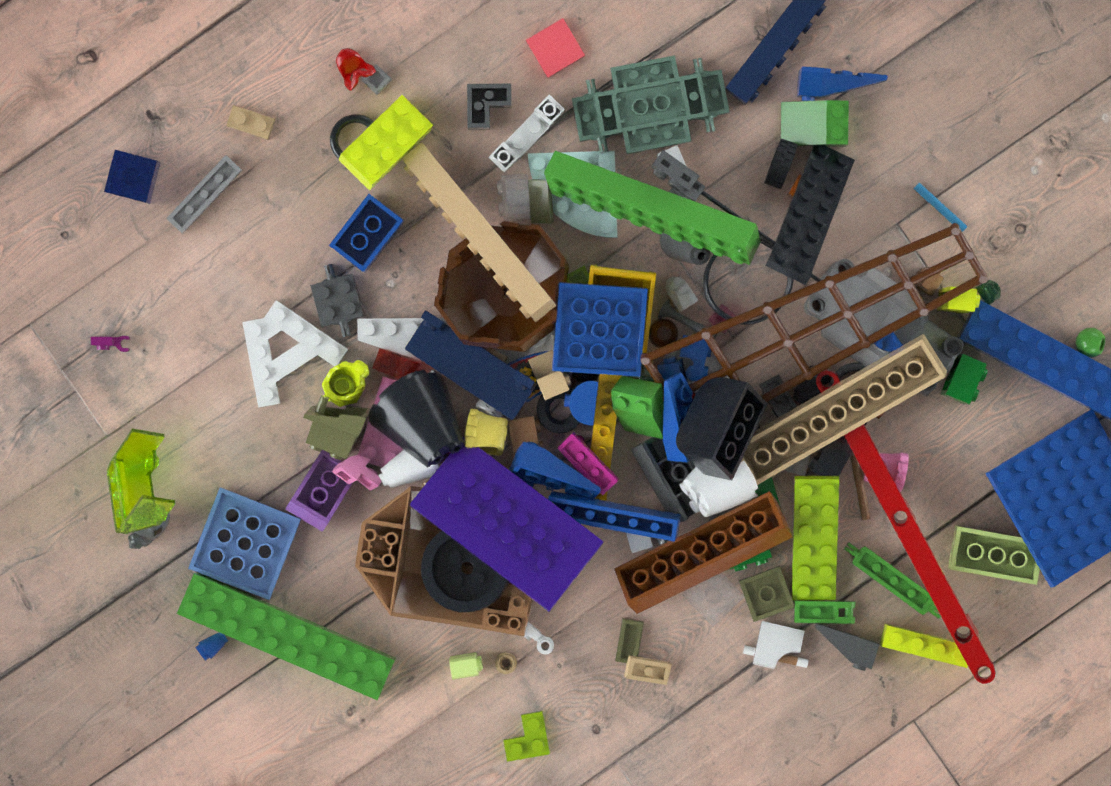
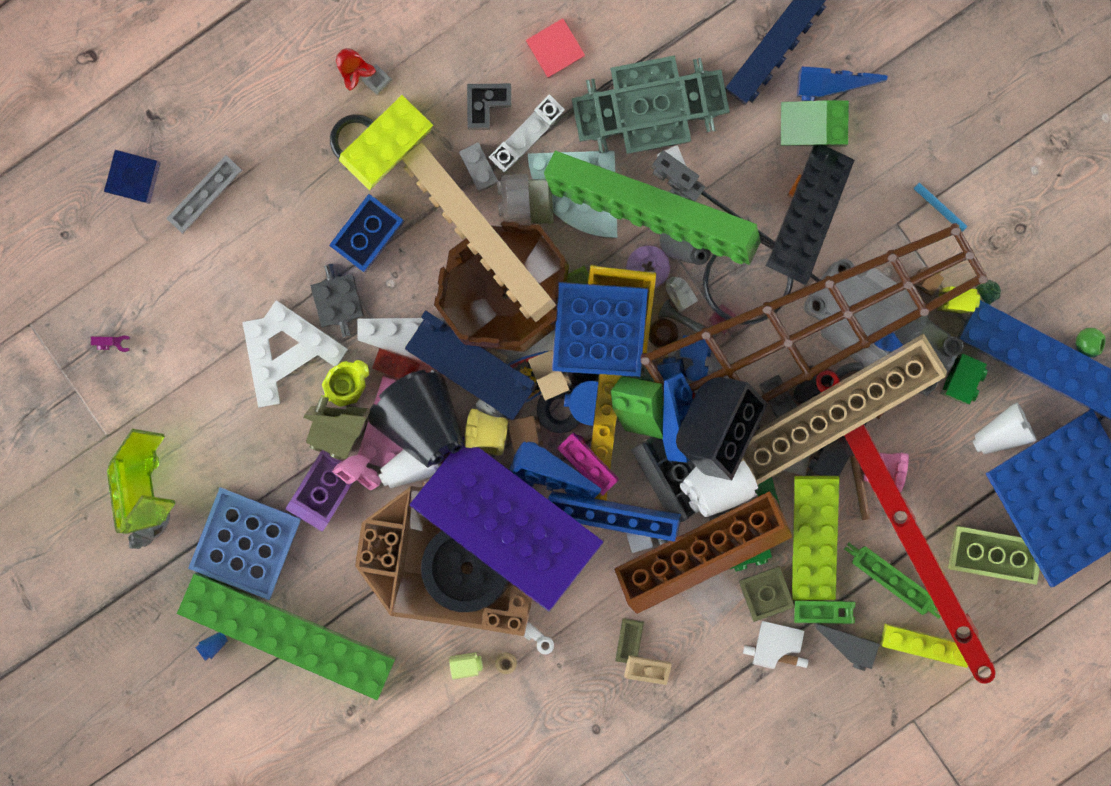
(250, 122): tan plate -> none
(478, 167): none -> light grey brick
(533, 743): lime plate -> none
(653, 254): none -> lavender plate
(781, 163): black tyre -> none
(1005, 432): none -> white cone

